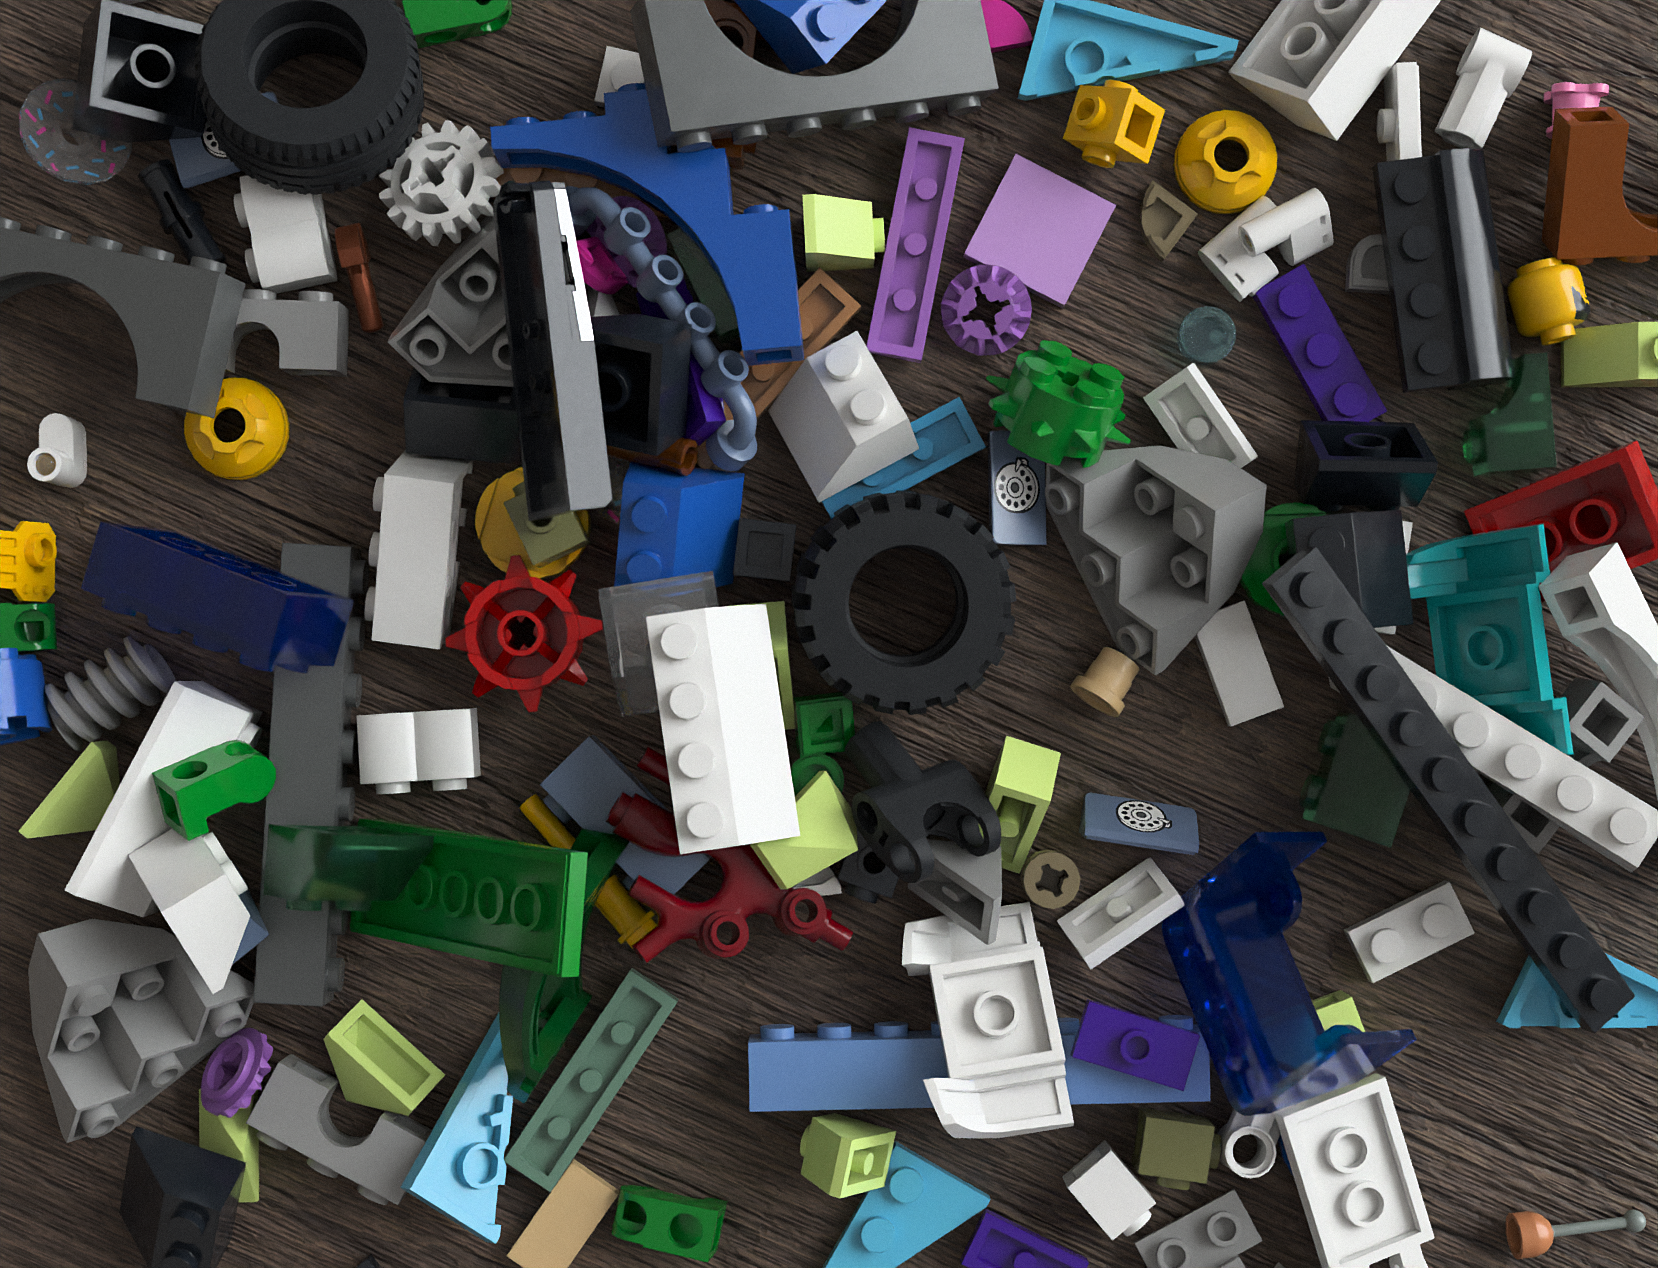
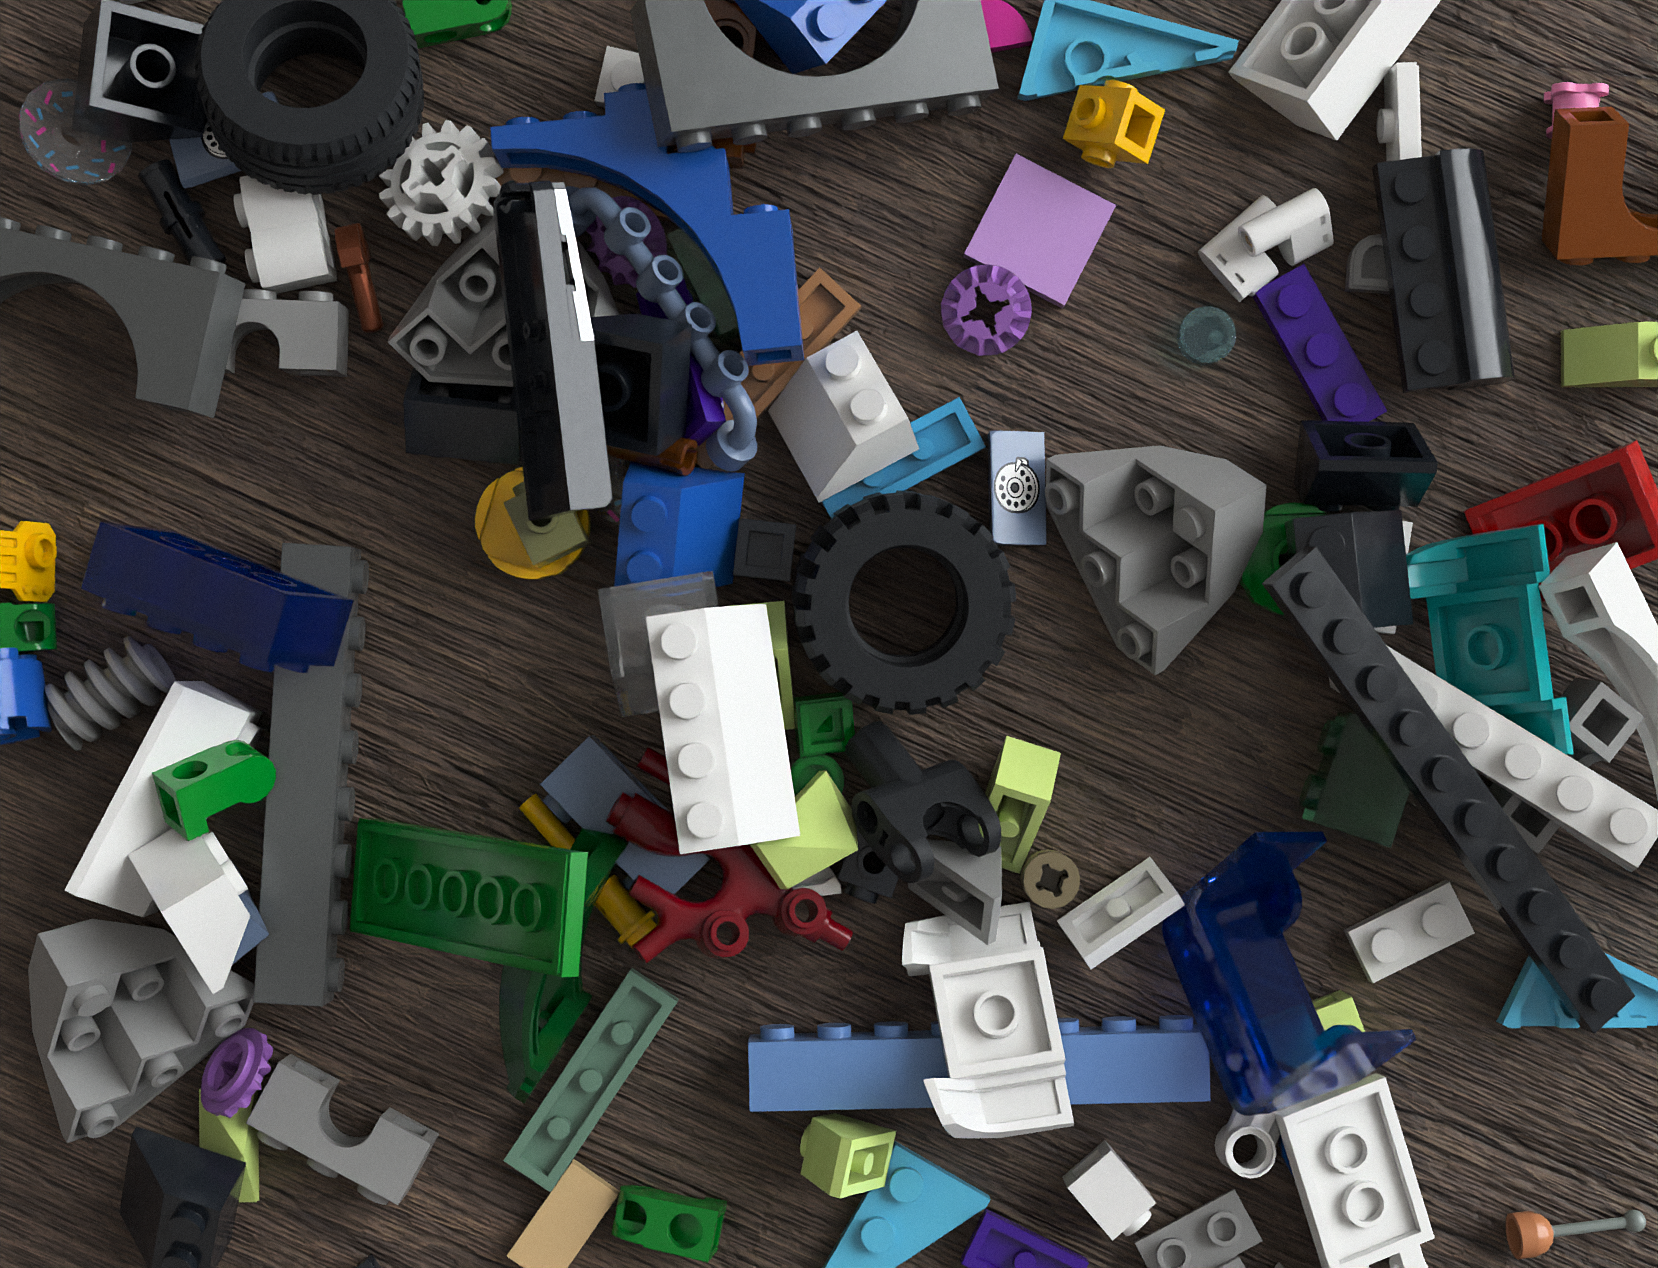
(60, 453): white piece -> none
(80, 795): yellowish green slope -> none
(260, 444): yellow piece -> none
(340, 864): clear green slope -> none
(378, 1063): yellowish green slope -> none
(416, 550): white wedge -> none
(418, 748): white brick -> none
(465, 1151): medium azure wing -> none
(491, 636): red brick -> none
(599, 267): dark pink tile -> none
(840, 233): yellowish green slope -> none
(915, 245): medium lavender plate -> none
(1059, 405): green brick -> none
(1106, 681): tan piece -> none
(1135, 1045): dark purple plate -> none
(1139, 823): sand blue slope -> none
(1163, 220): dark tan tile -> none
(1175, 1147): olive brick -> none
(1198, 418): white plate -> none
(1210, 185): yellow piece -> none
(1237, 665): white tile -> none
(1487, 76): white piece -> none
(1519, 429): clear green arch -> none
(1548, 300): yellow head -> none

